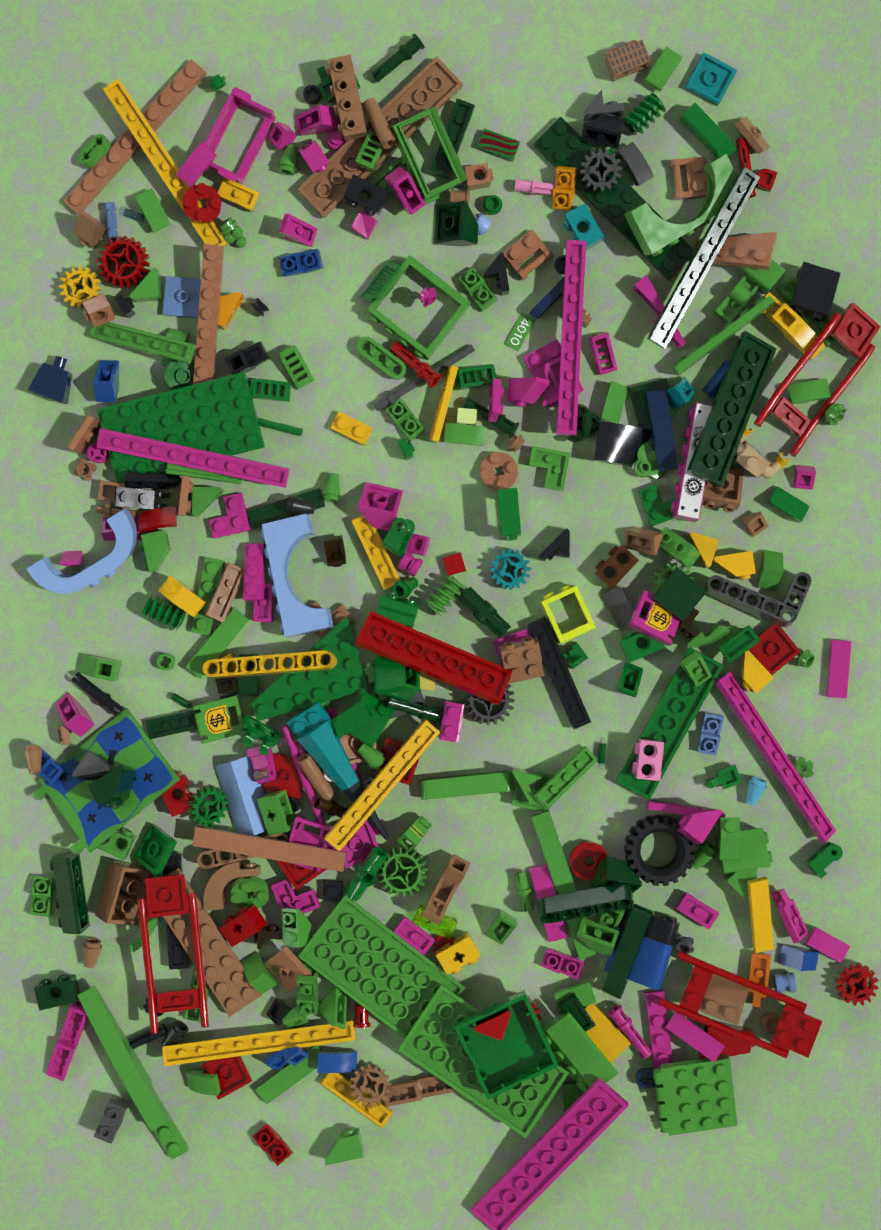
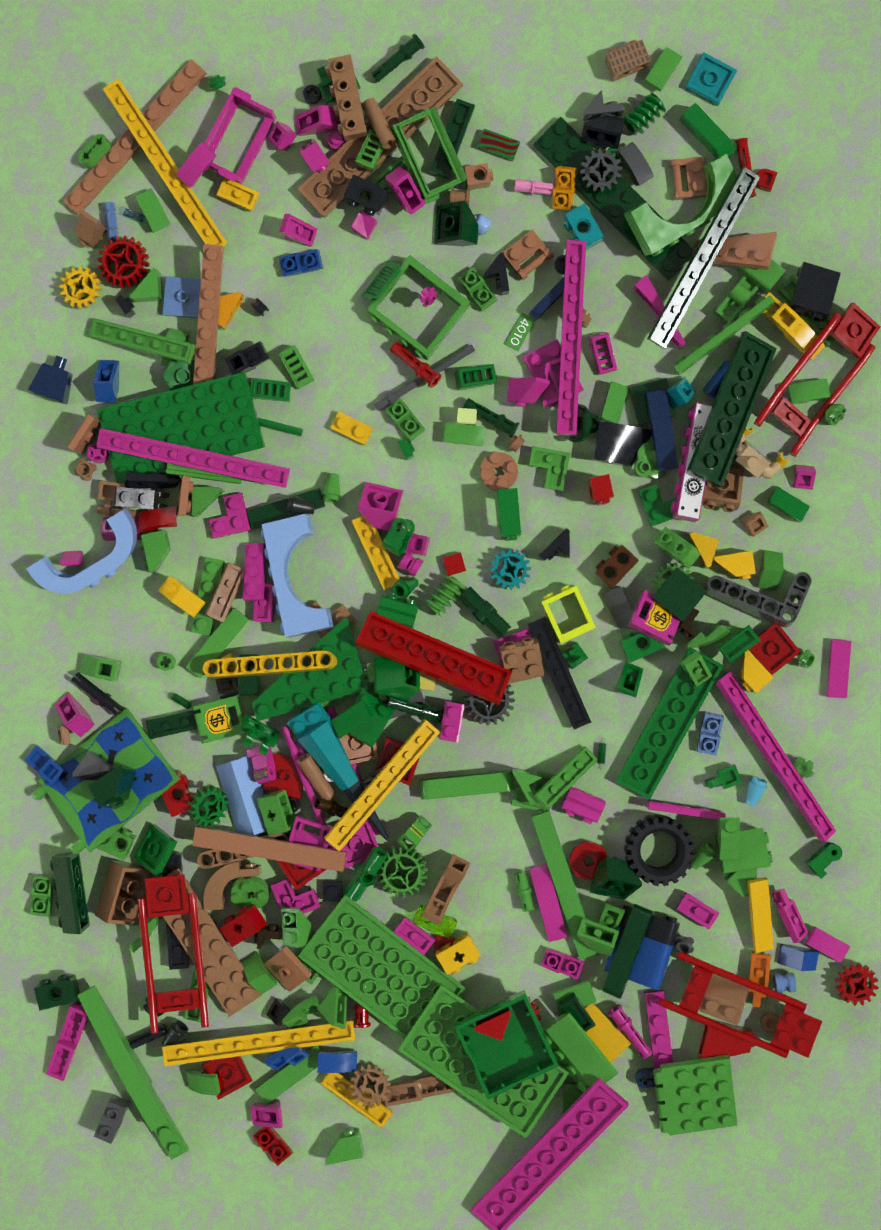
(33, 758): medium nougat cone -> none
(91, 951): medium nougat cone -> none
(98, 311): nougat brick -> none
(162, 613): green piece -> none
(202, 214): red plate -> none
(233, 232): bright green piece -> none
(267, 1115): none -> dark pink slope
(288, 162): bright green cone -> none
(307, 994): bright green slope -> none
(335, 551): dark brown bracket -> none
(372, 756): bright green cone -> none
(377, 350): bright green plate -> none
(443, 404): yellow tile -> none
(492, 205): green plate -> none
(495, 395): dark pink plate -> none
(501, 927): bright green slope -> none
(583, 804): none -> dark pink brick
(585, 903): dark green beam -> none
(600, 489): none -> red brick
(642, 540): medium nougat slope -> none
(653, 759): bright pink brick -> none
(695, 1036): dark pink tile -> none
(698, 825): dark pink slope -> none
(752, 135): medium nougat plate -> none

